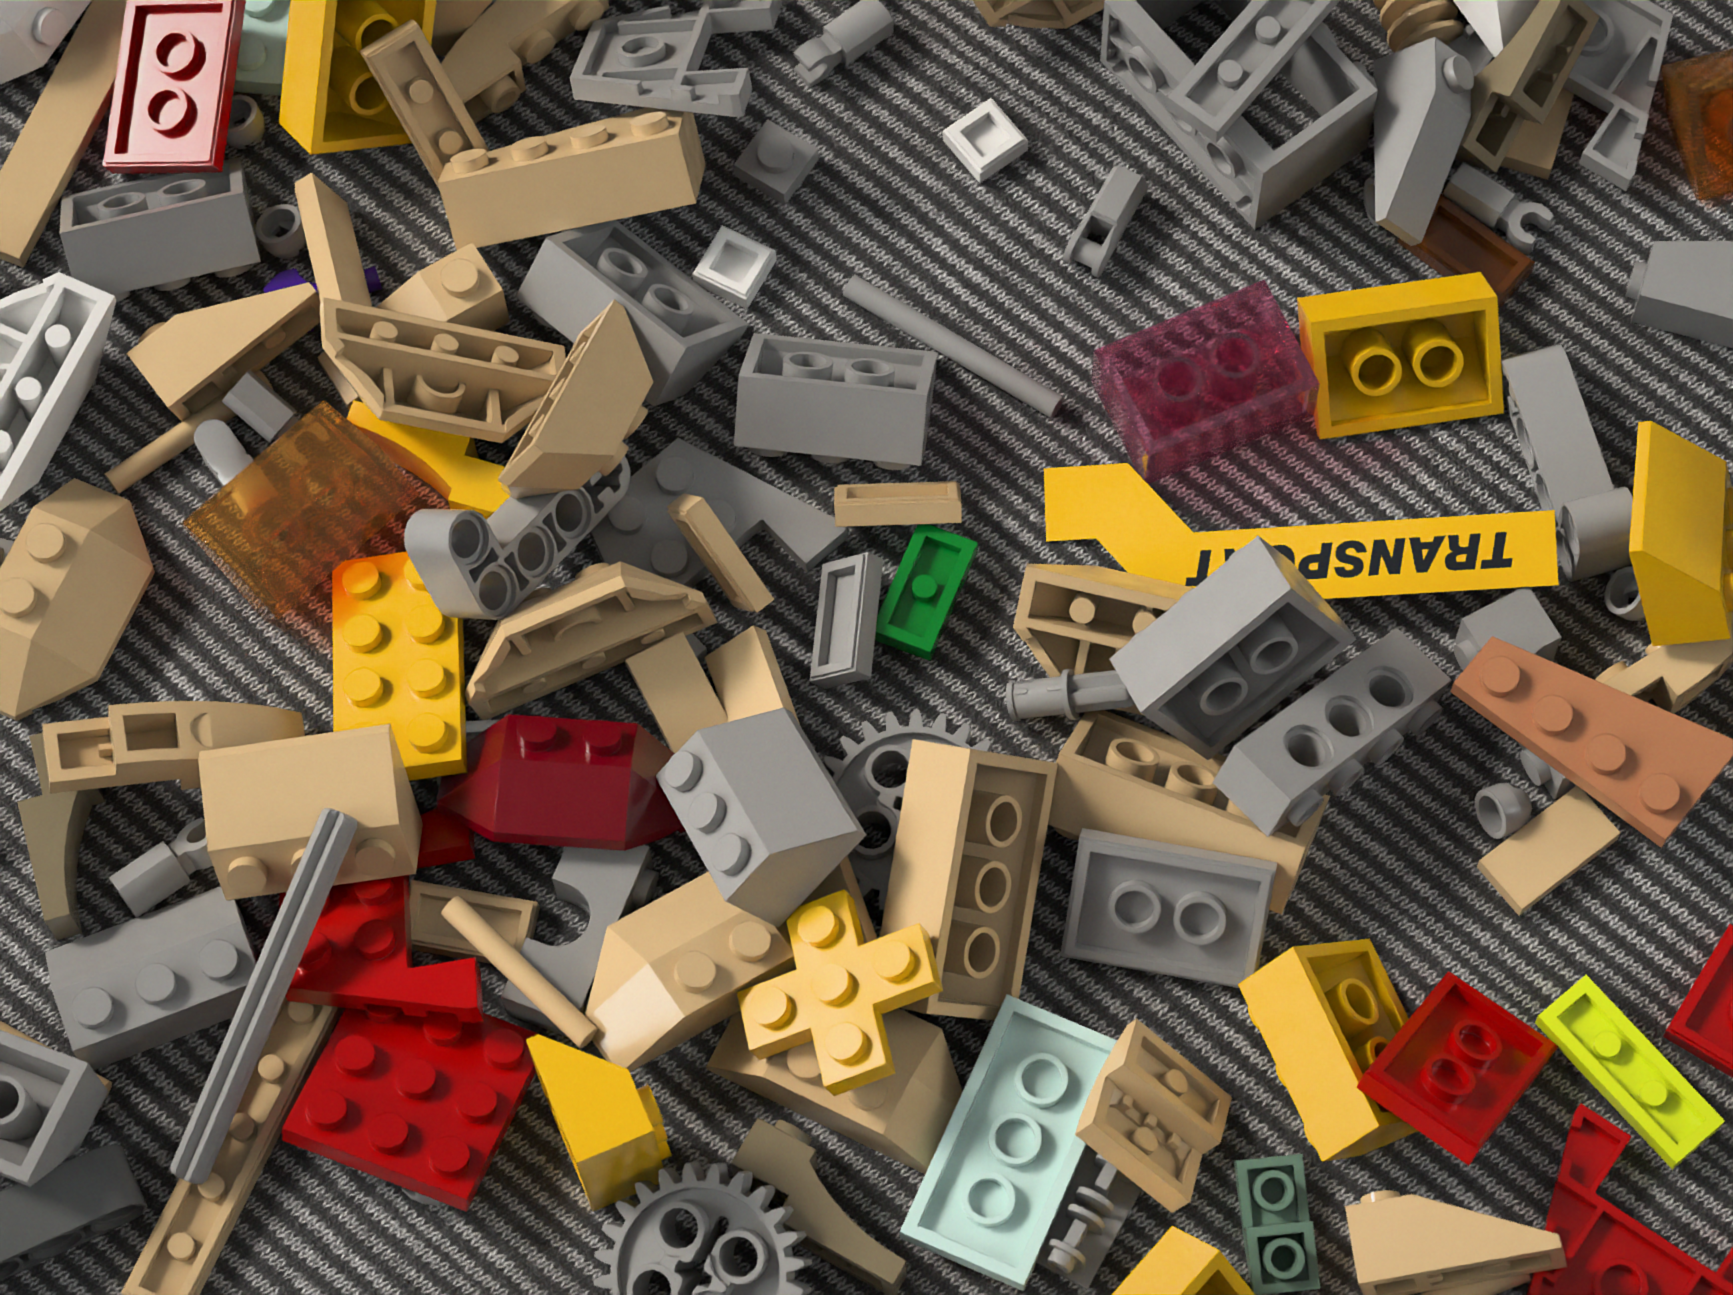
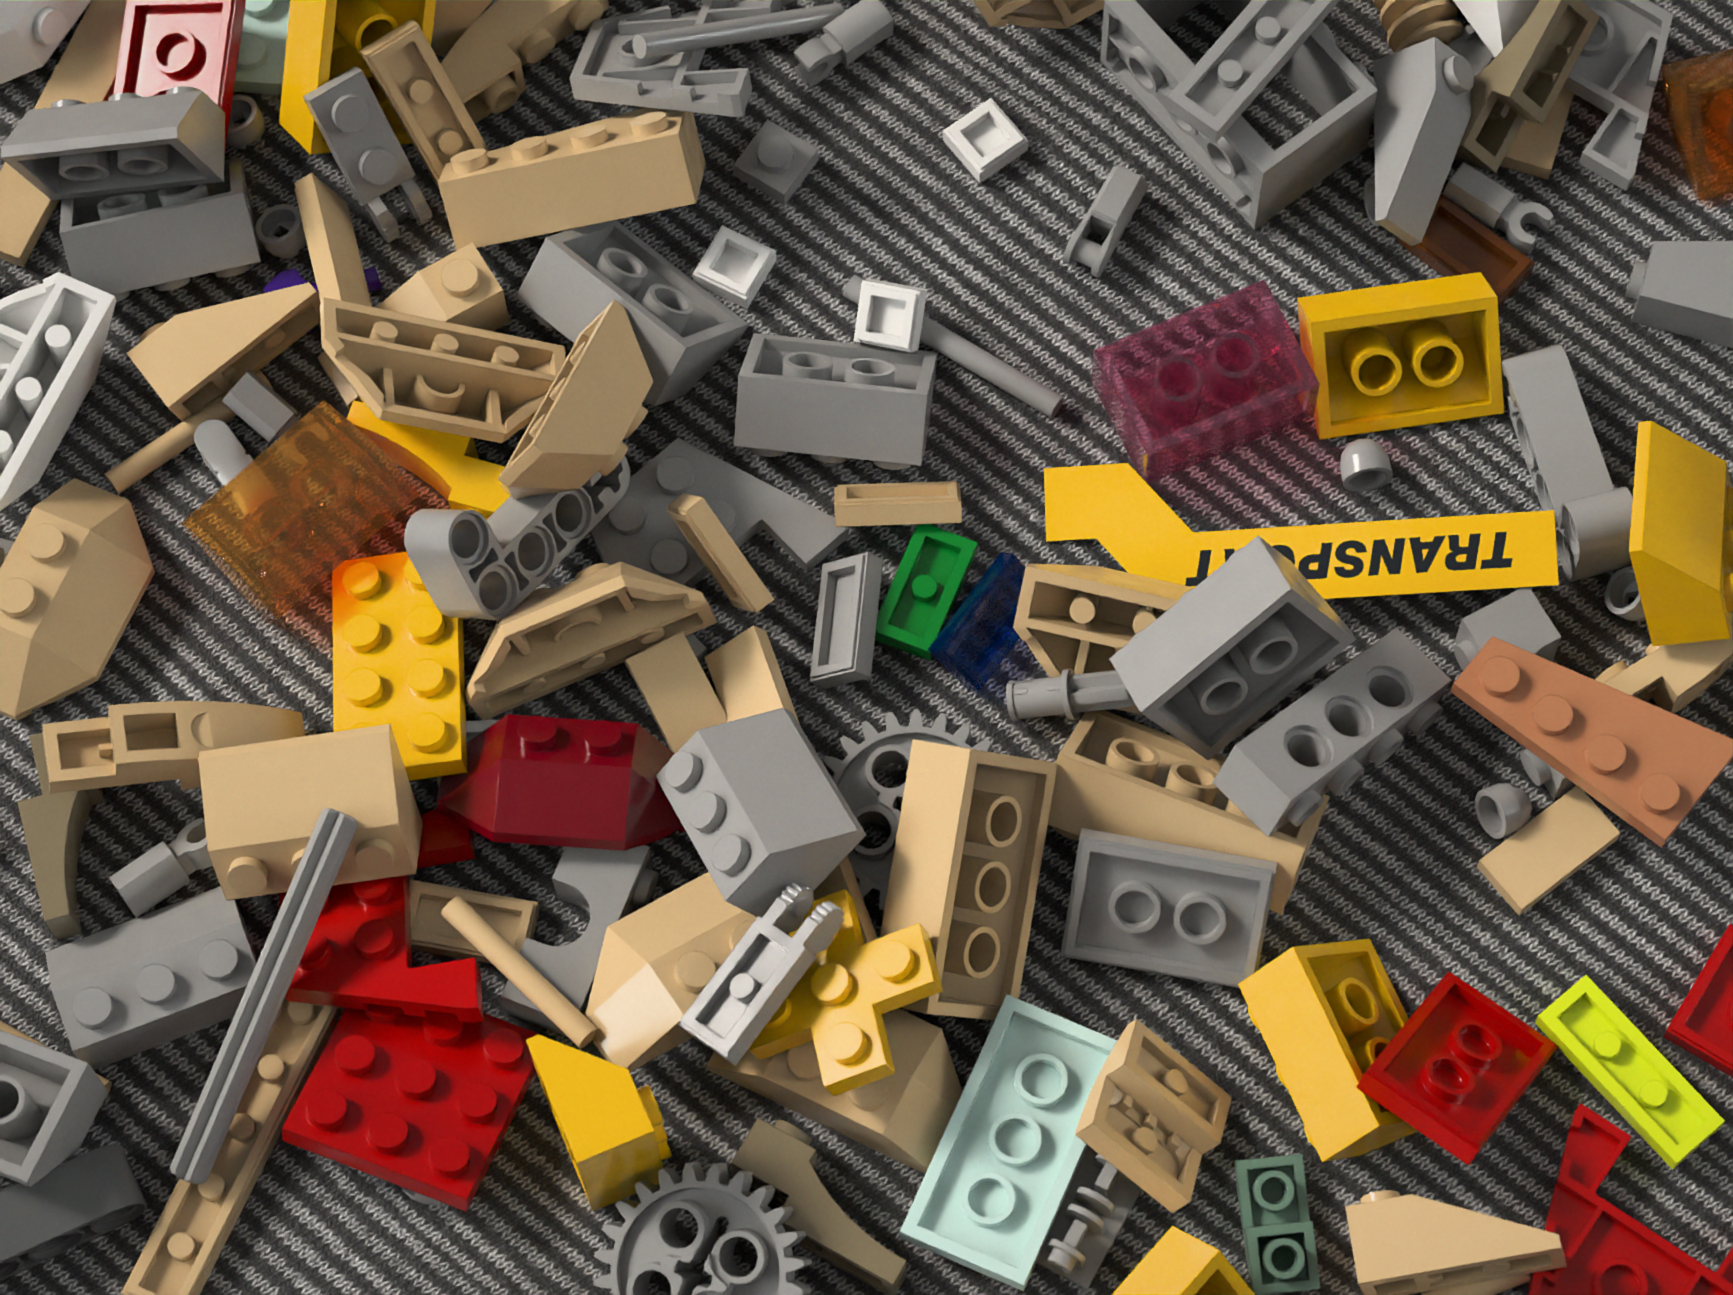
(120, 144): none -> light grey slope
(366, 148): none -> light grey hinge
(734, 30): none -> light grey bar
(761, 972): none -> hinge
(890, 315): none -> white tile
(982, 626): none -> clear blue tile
(1365, 466): none -> light grey hinge

